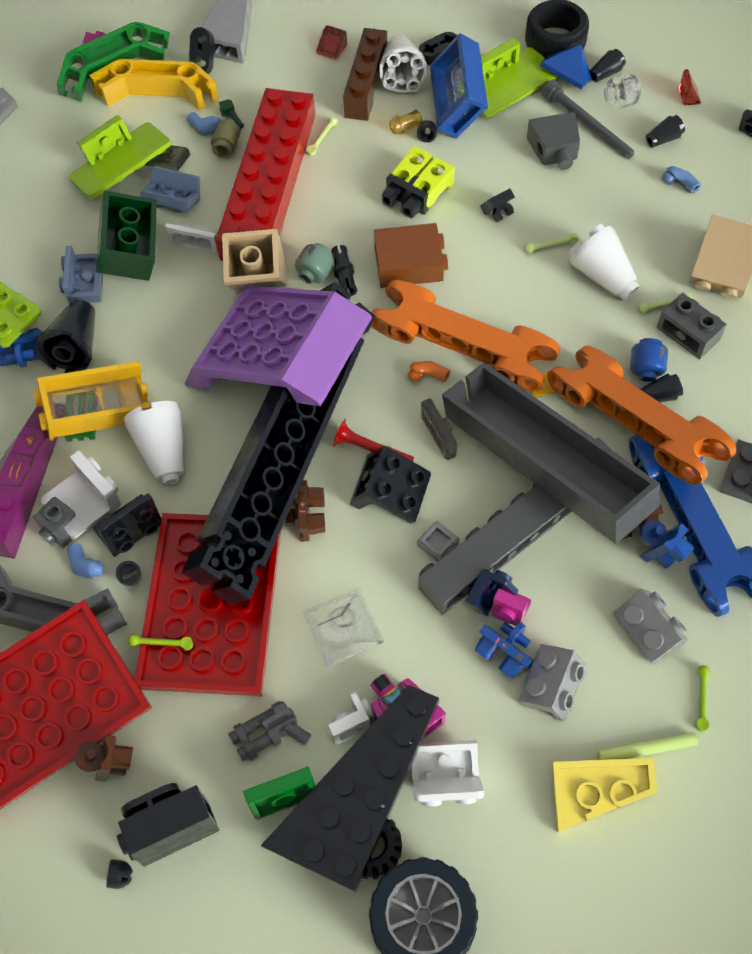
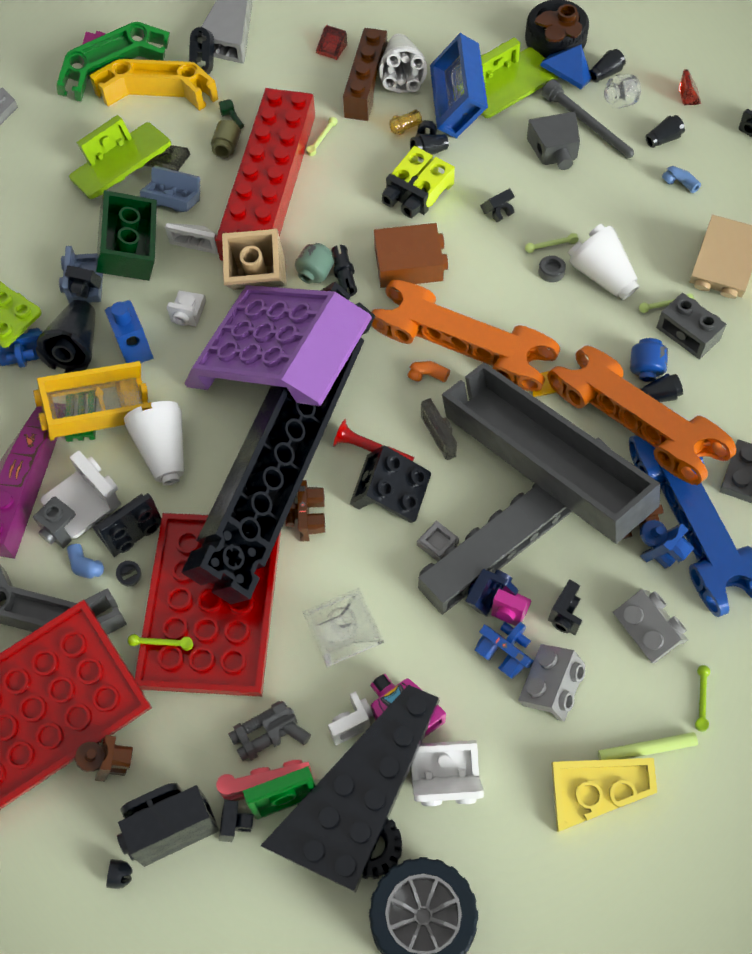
(82, 280): none -> black tile
(126, 325): none -> blue torso
(186, 308): none -> white bracket
(203, 125): medium blue arm -> none
(233, 788): none -> coral plate
(233, 821): none -> black tile
(430, 142): none -> black cone
(434, 47): black beam -> none
(552, 268): none -> dark grey tile
(560, 23): none -> reddish brown plate
(562, 611): none -> black bracket

